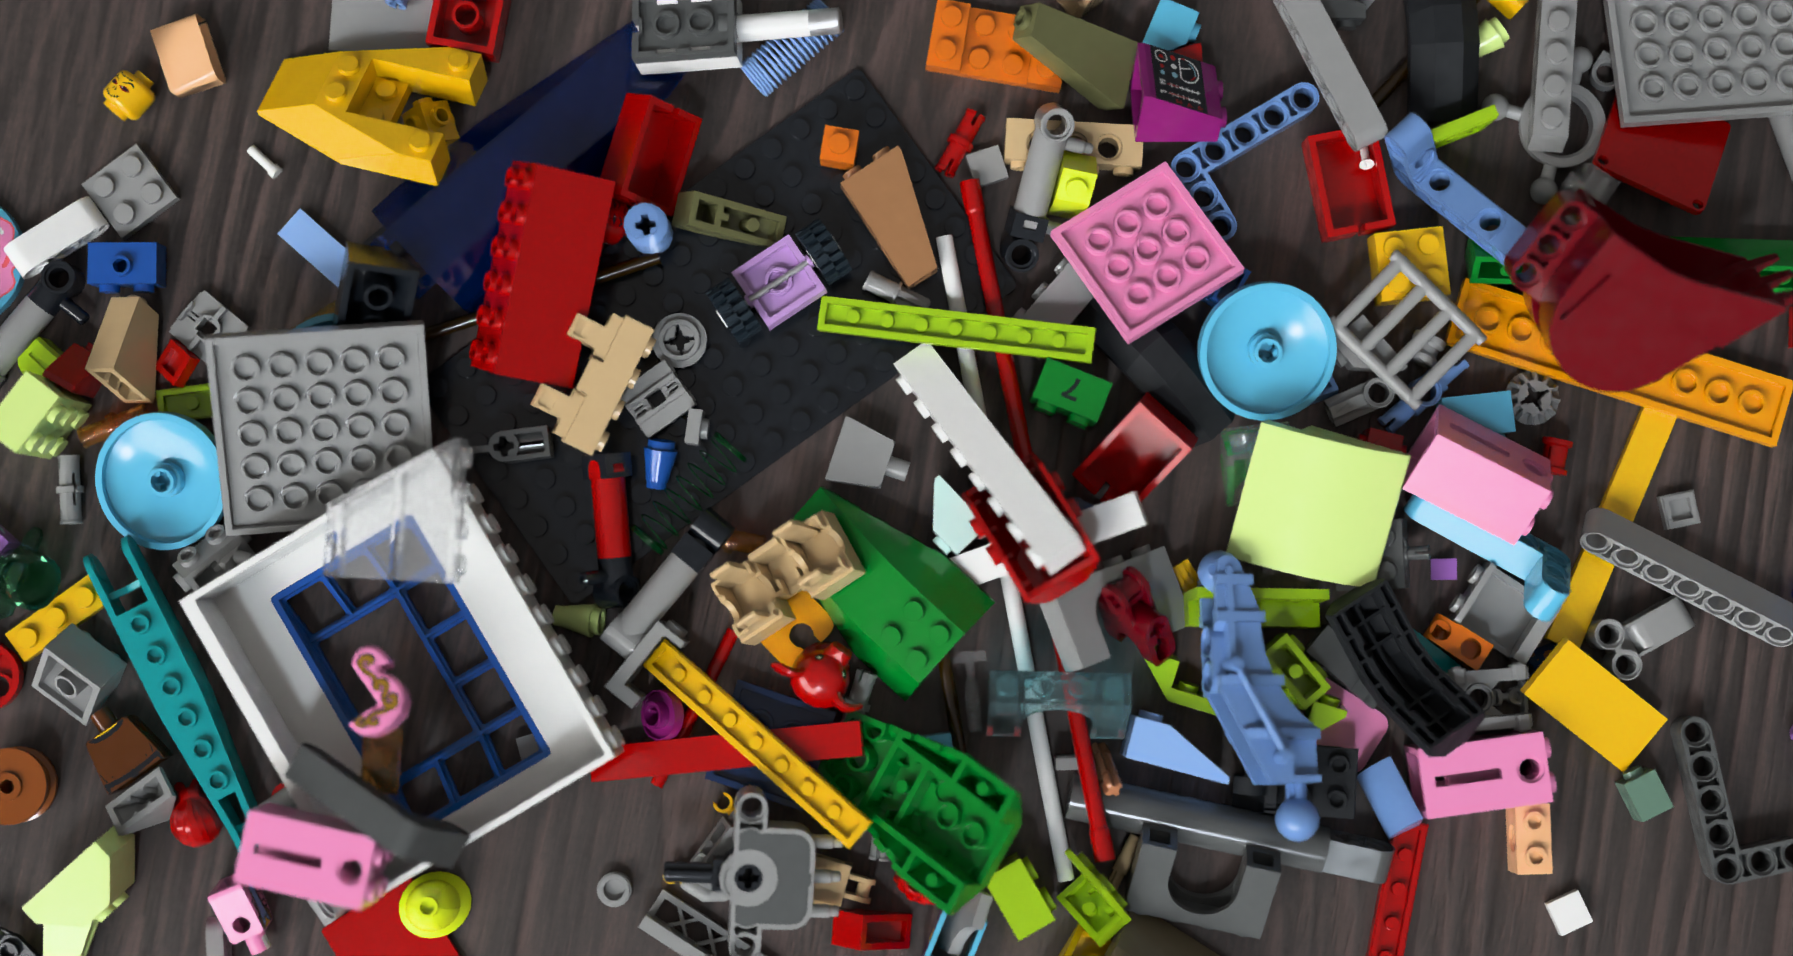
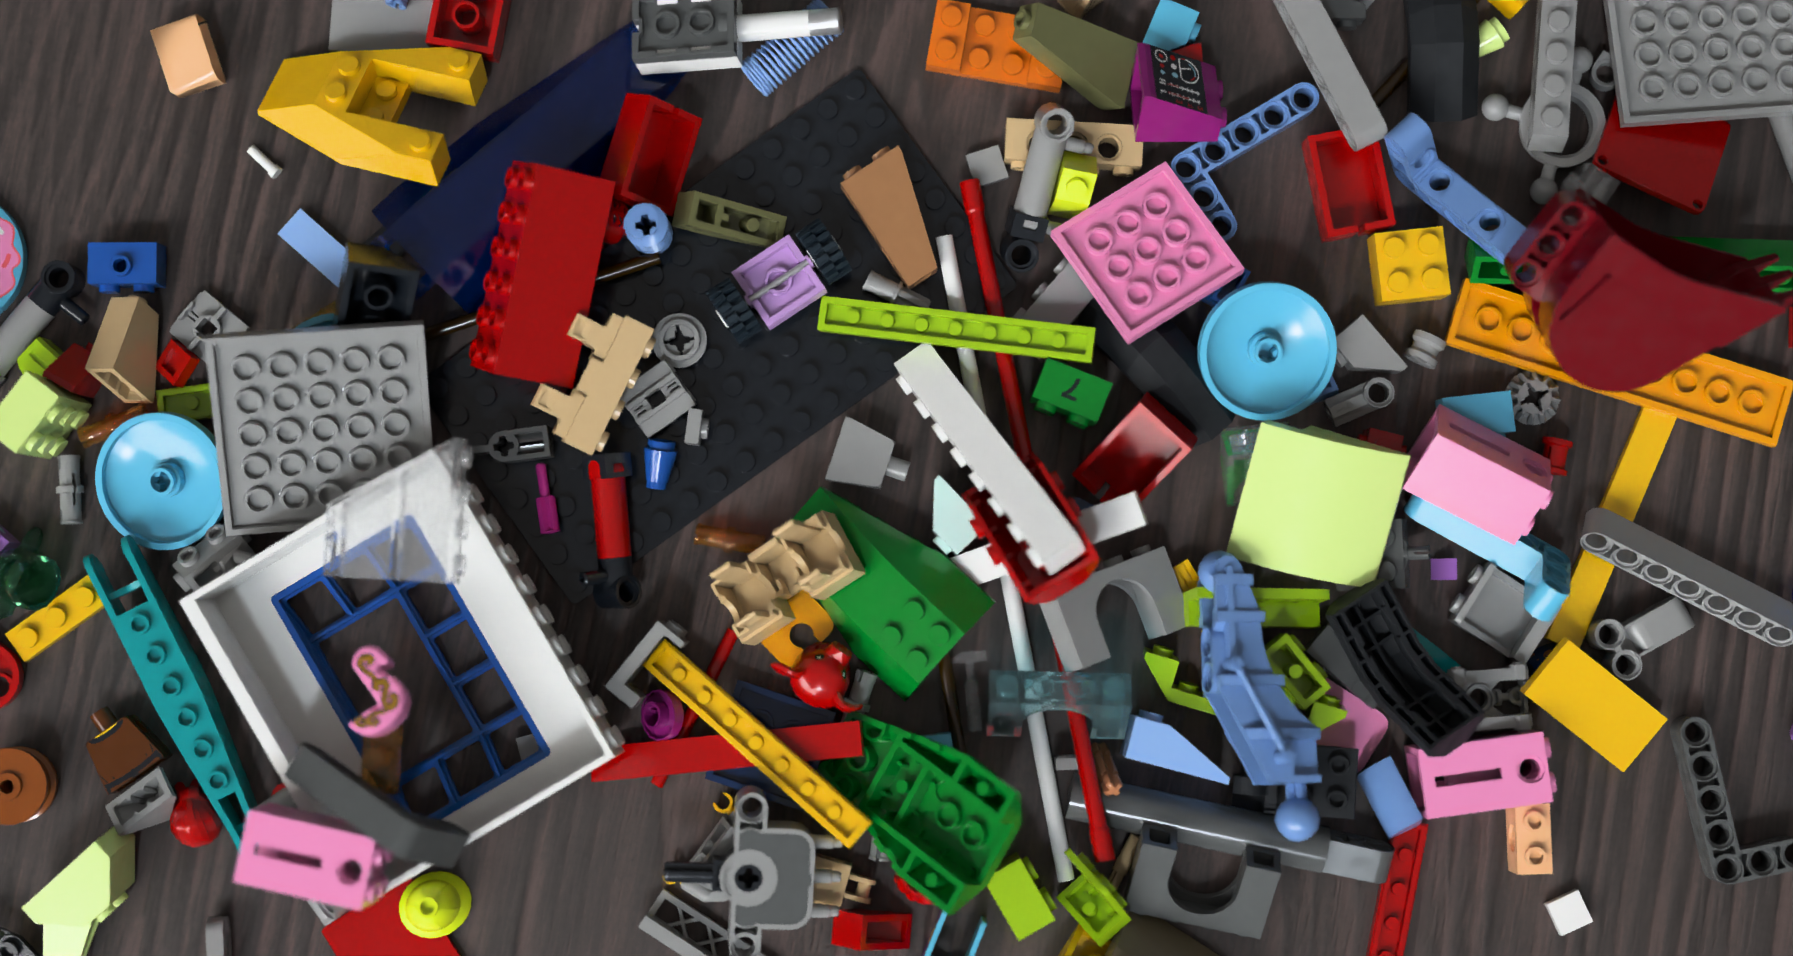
(56, 237): white beam -> none
(78, 673): light grey slope -> none
(129, 95): yellow head -> none
(130, 191): light grey plate -> none
(242, 913): bright pink torso -> none
(433, 117): yellow brick -> none
(545, 503): none -> dark pink axle
(583, 618): yellowish green cone -> none
(614, 889): light grey tile -> none
(654, 544): dark green piece -> none
(668, 582): light grey piece -> none
(839, 147): orange brick -> none
(960, 143): red pin -> none
(965, 921): light grey tile -> none
(1130, 612): dark red piece -> none
(1366, 162): white piece -> none
(1403, 412): medium blue pin -> none
(1447, 312): light grey bar -> none
(1458, 642): orange leg -> none
(1464, 126): lime tile -> none
(1643, 793): sand green brick -> none
(1678, 509): light grey tile -> none

